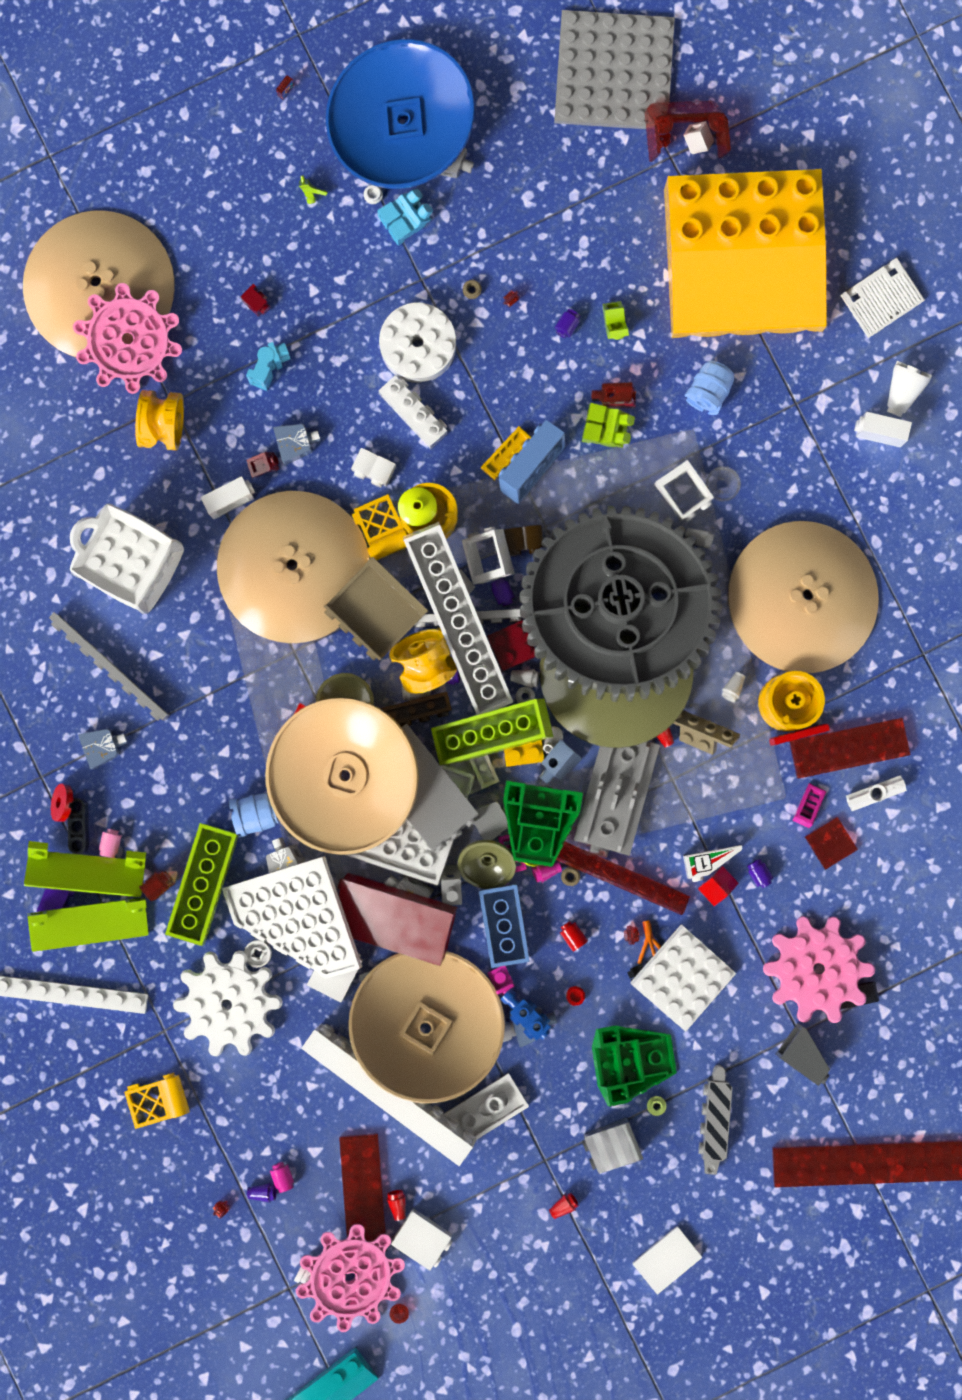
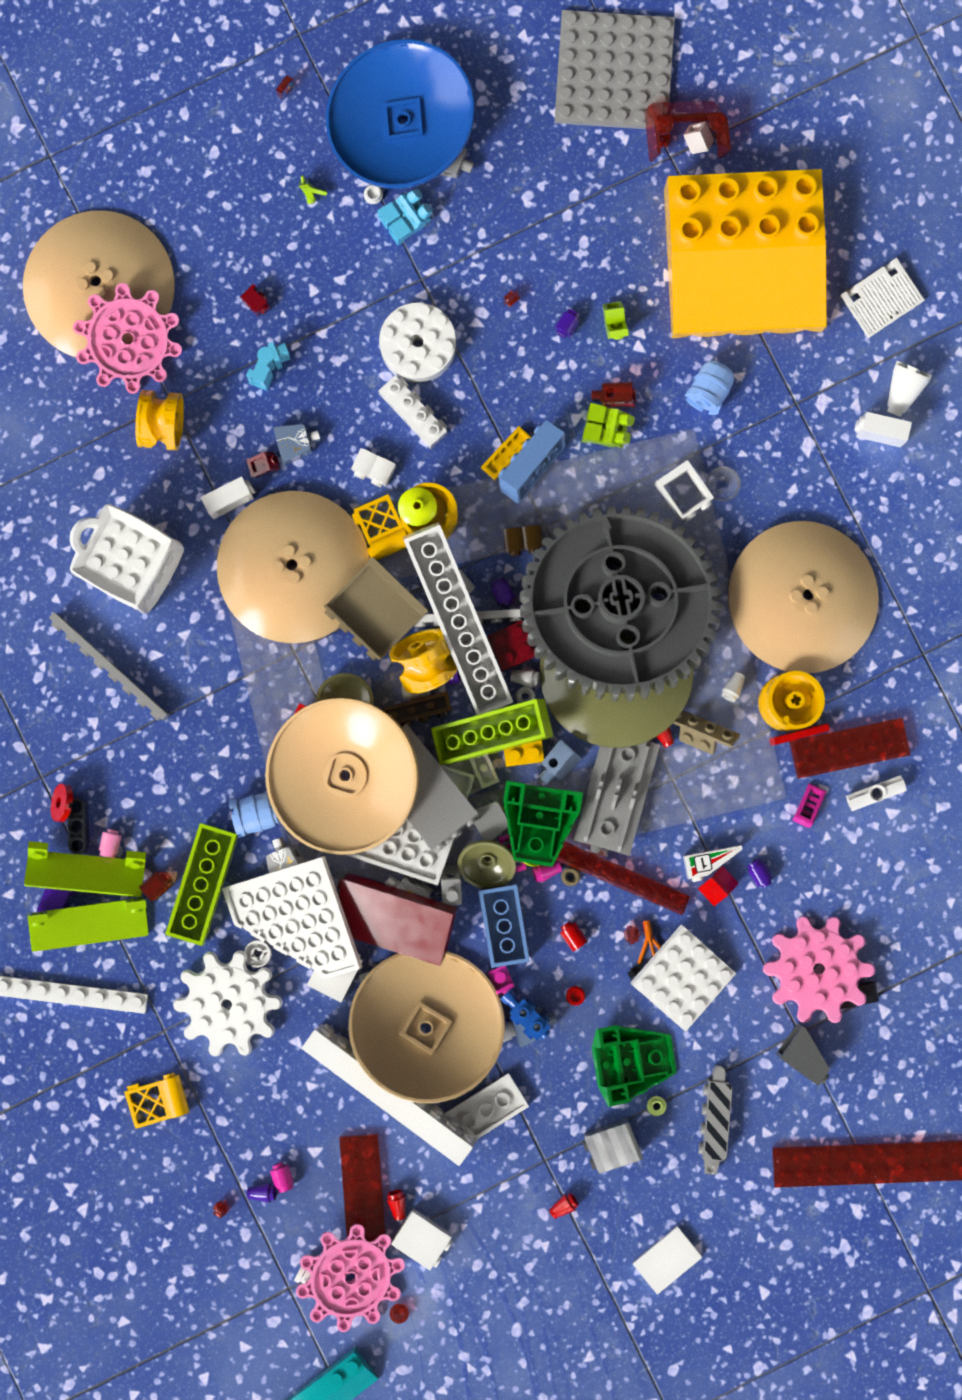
(101, 746): sand blue torso -> none
(472, 283): dark tan plate -> none
(473, 558): white window -> none
(494, 1110): white plate -> none
(550, 743): white cone -> none
(703, 537): white cone -> none
(831, 843): clear red tile -> none

